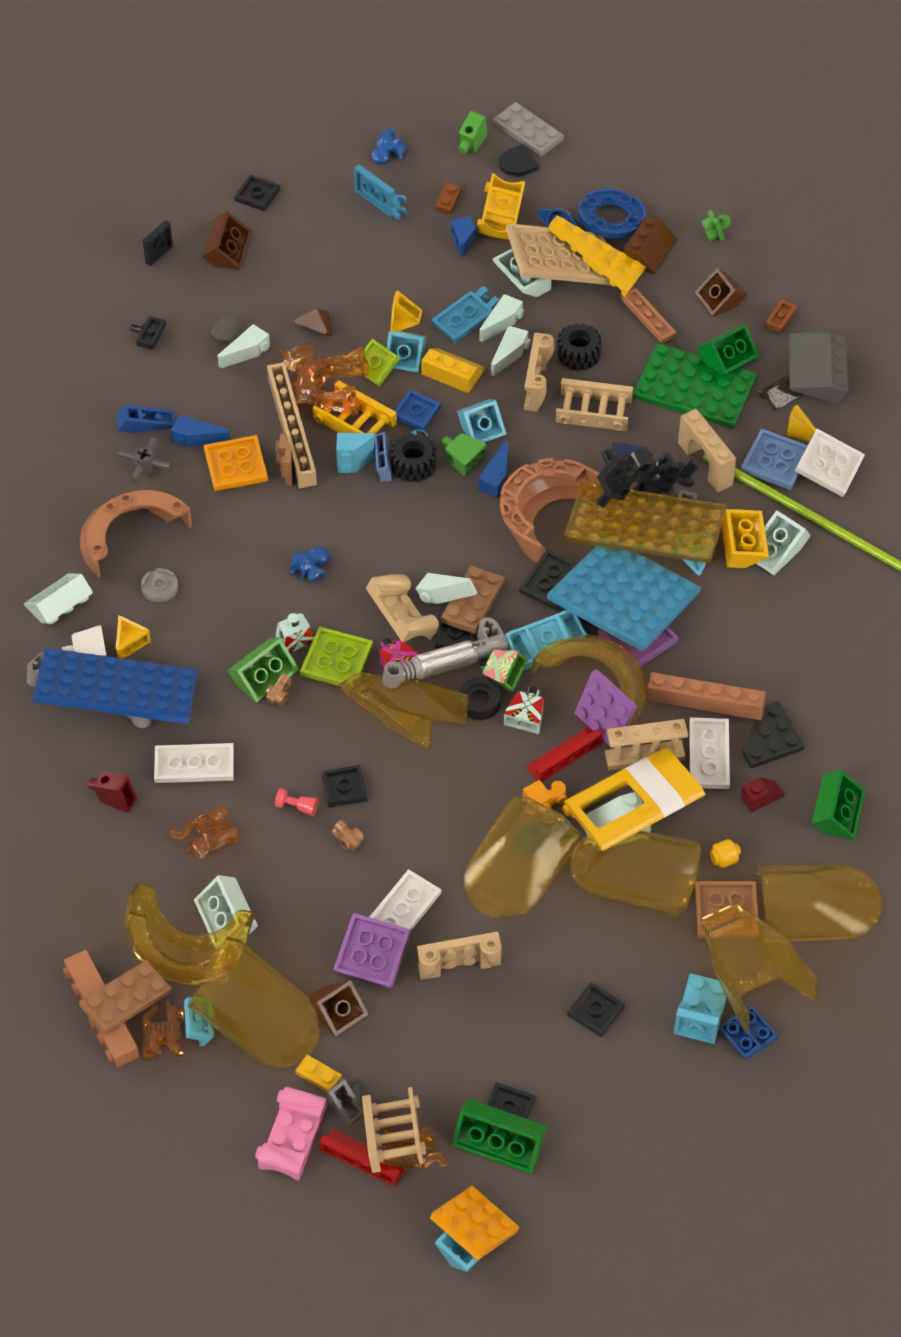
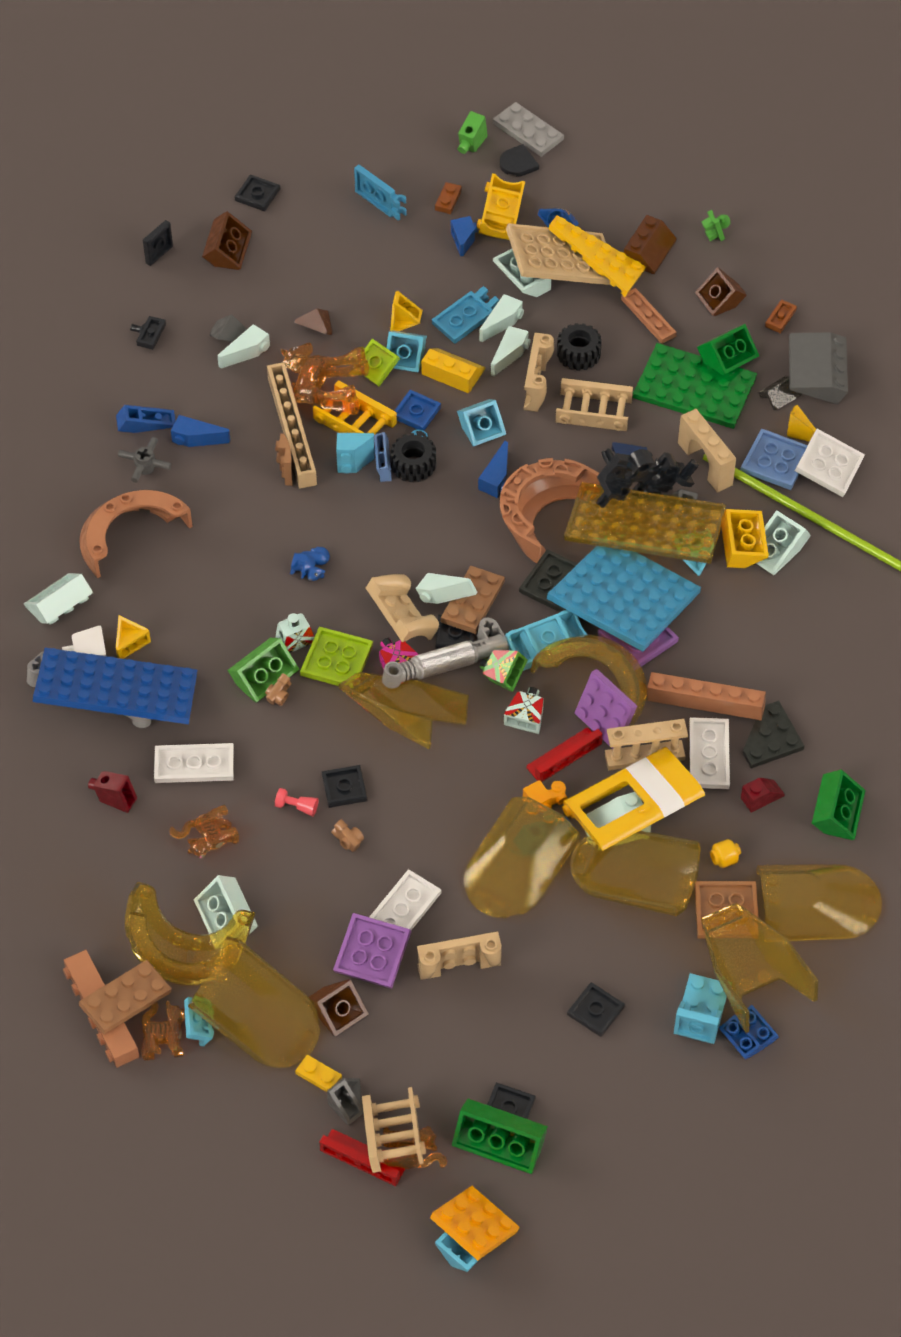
(159, 585): light grey tile -> none
(235, 463): light orange plate -> none
(292, 1132): bright pink piece -> none
(388, 144): blue animal -> none
(464, 452): bright green torso -> none
(482, 684): black tyre -> none
(597, 198): blue plate -> none

